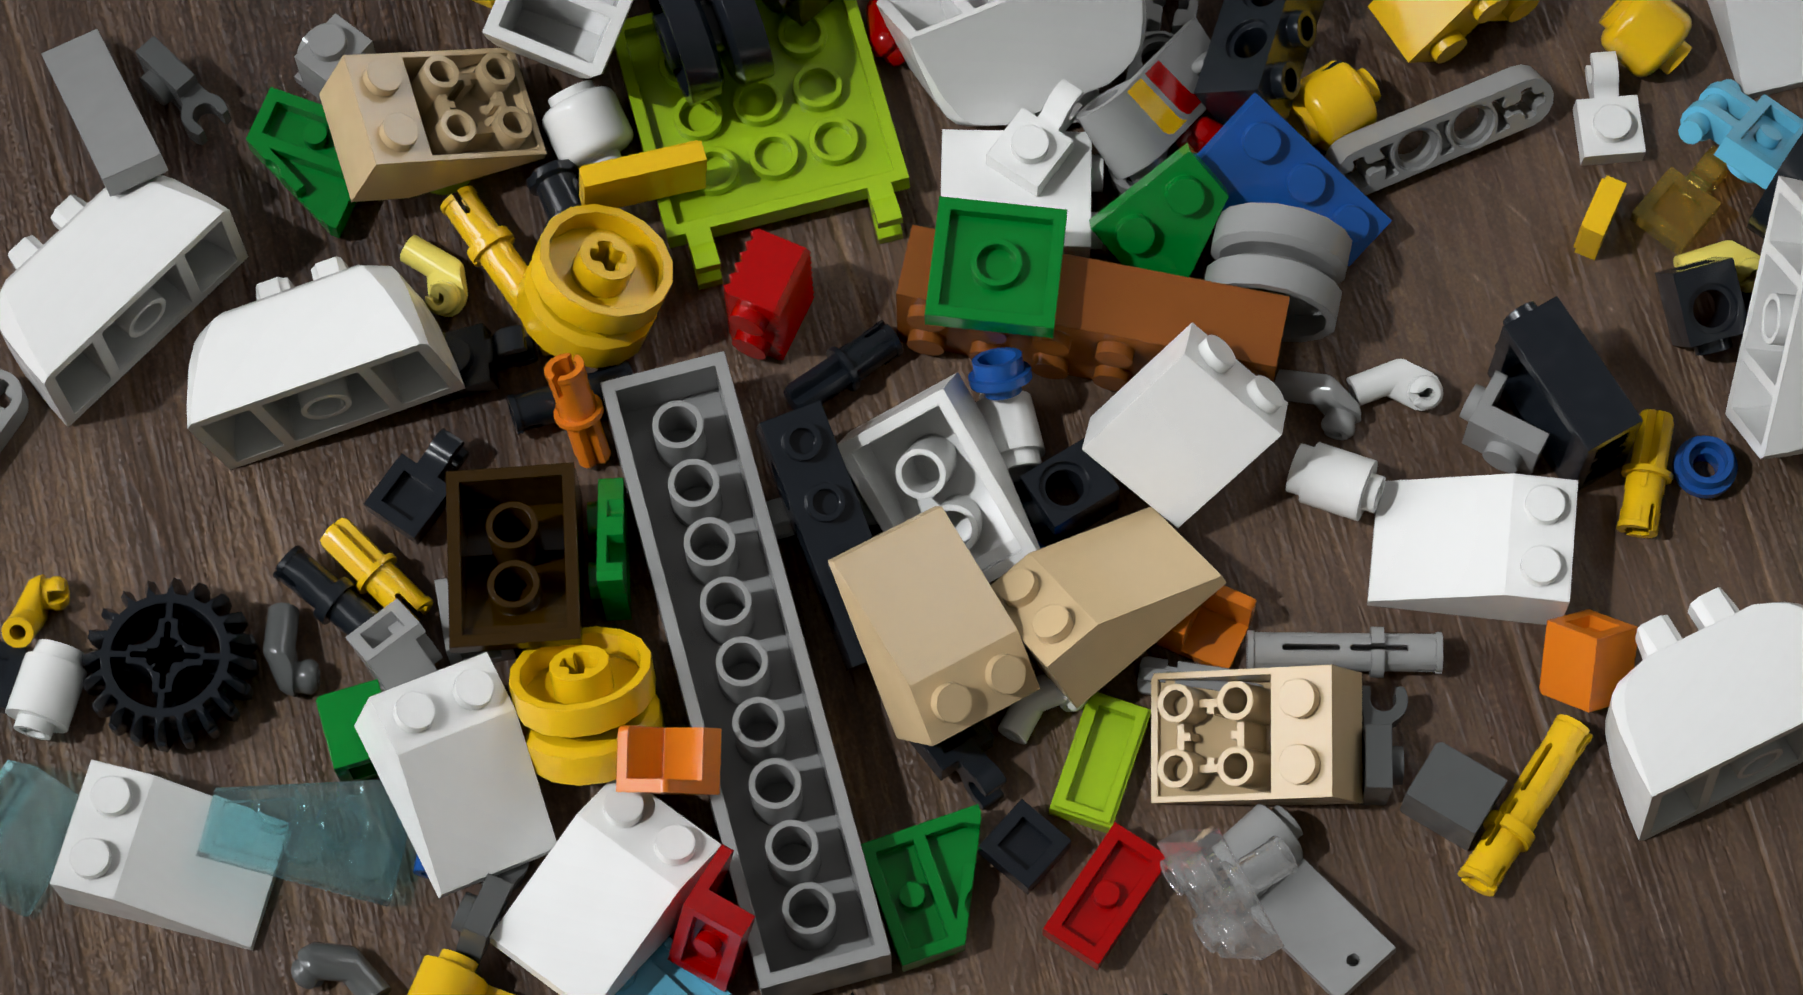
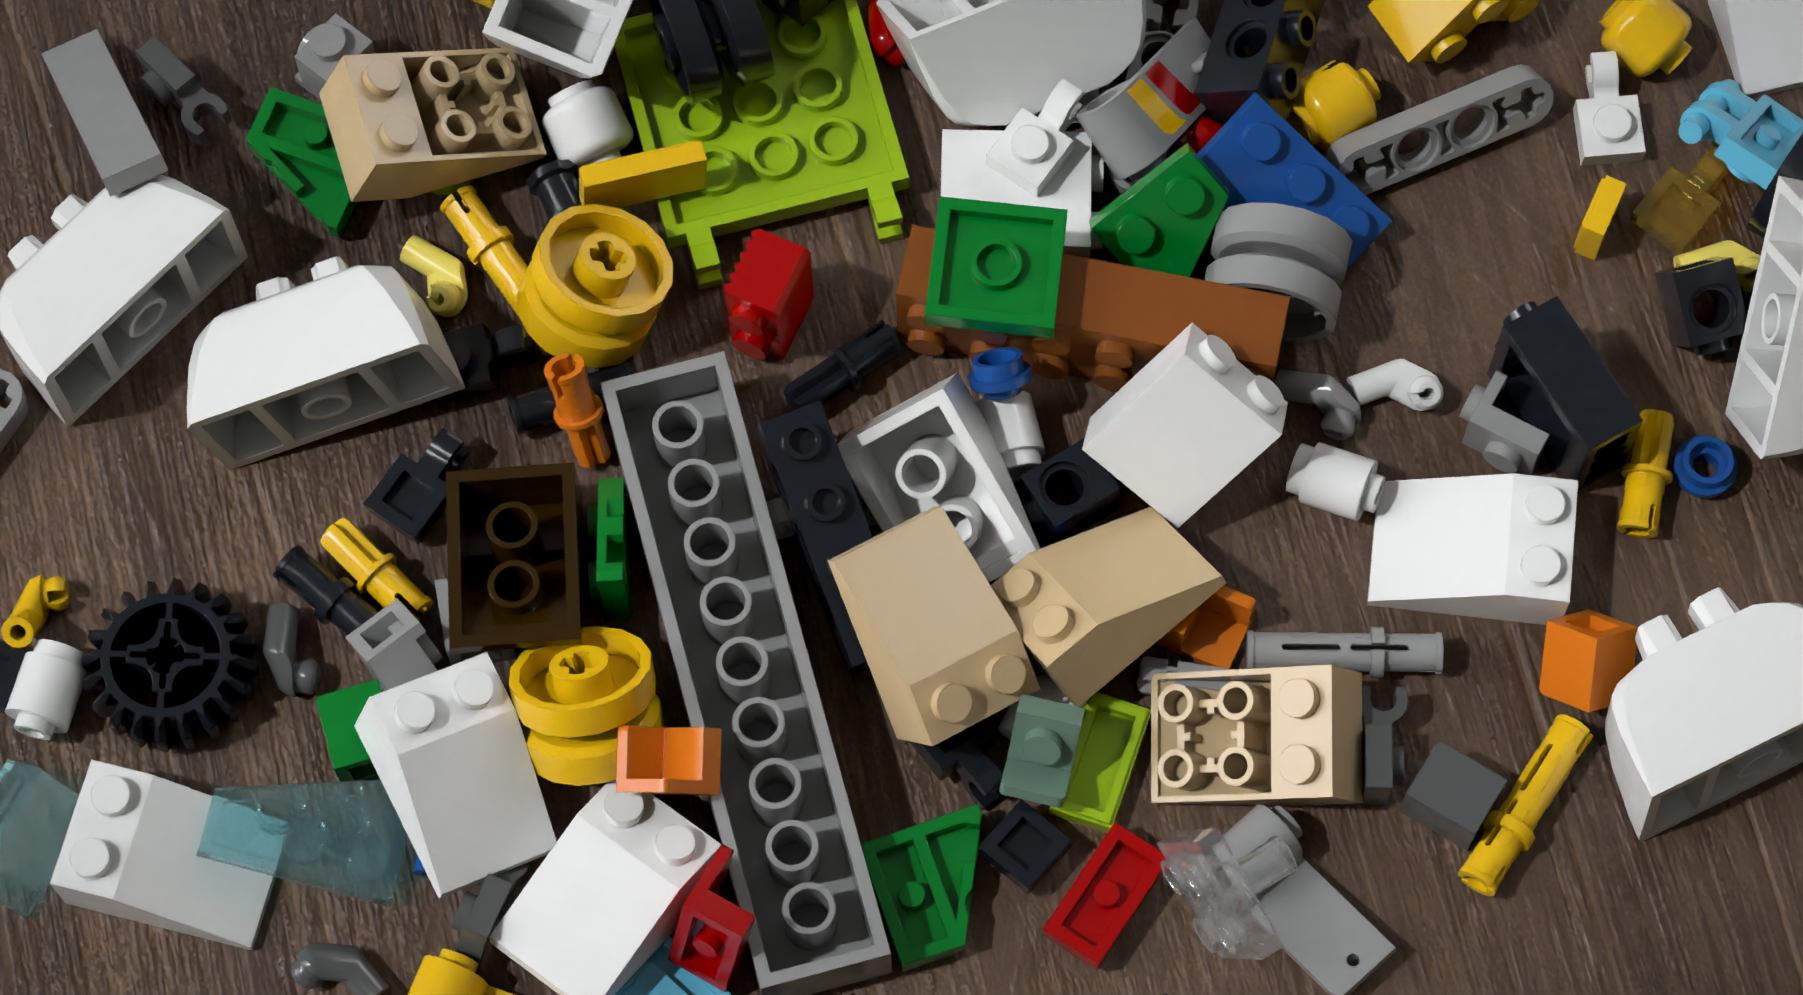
(1042, 750): none -> sand green bracket

